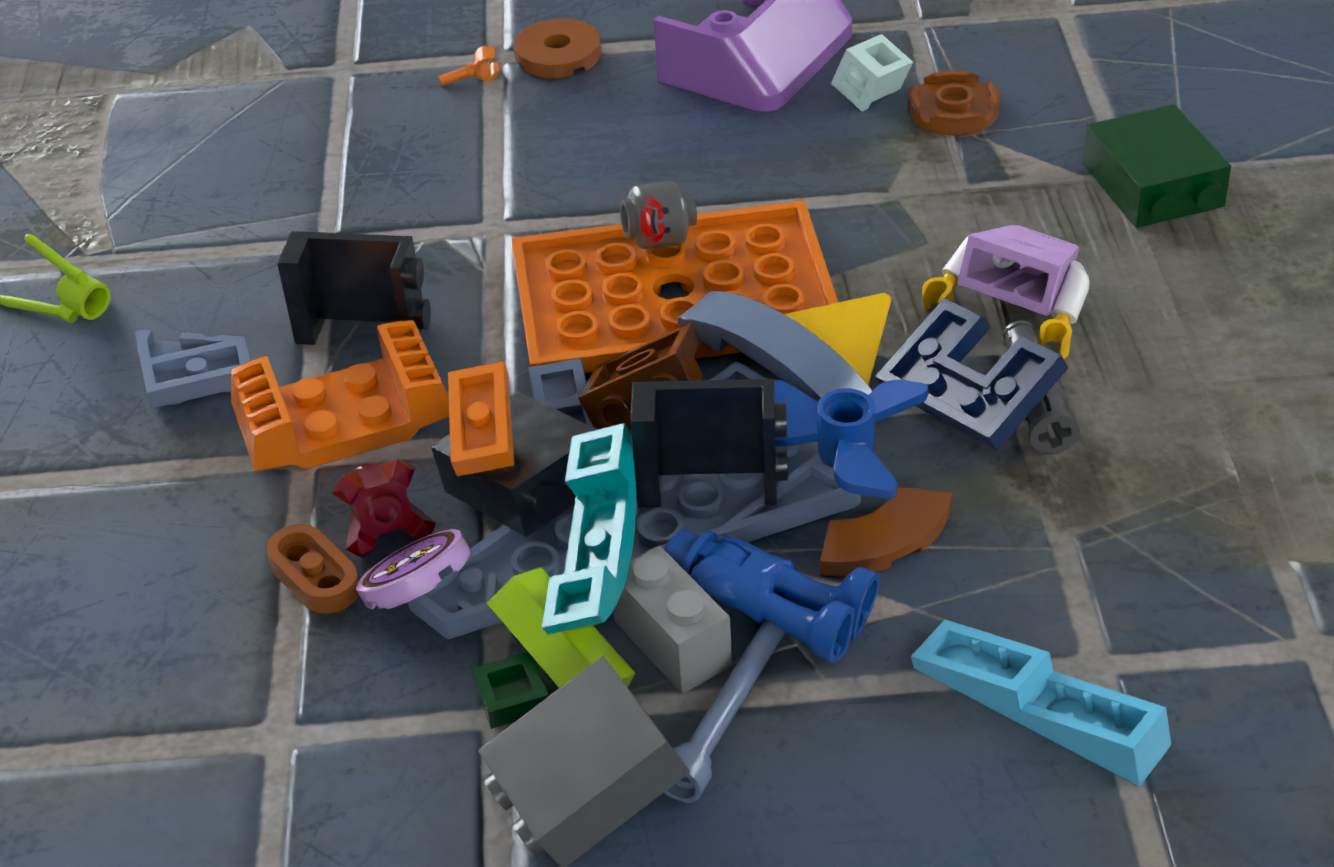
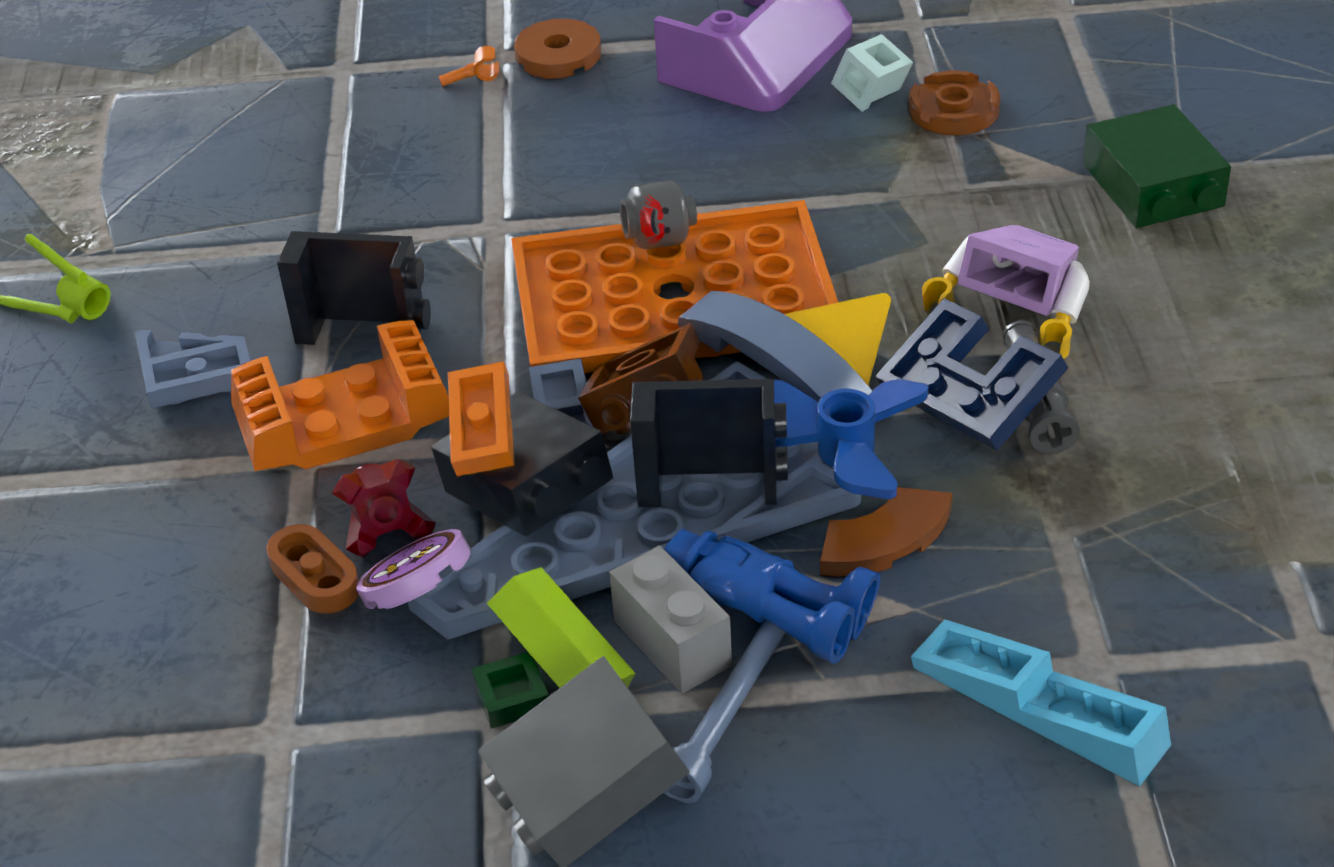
(601, 531): teal slope -> none

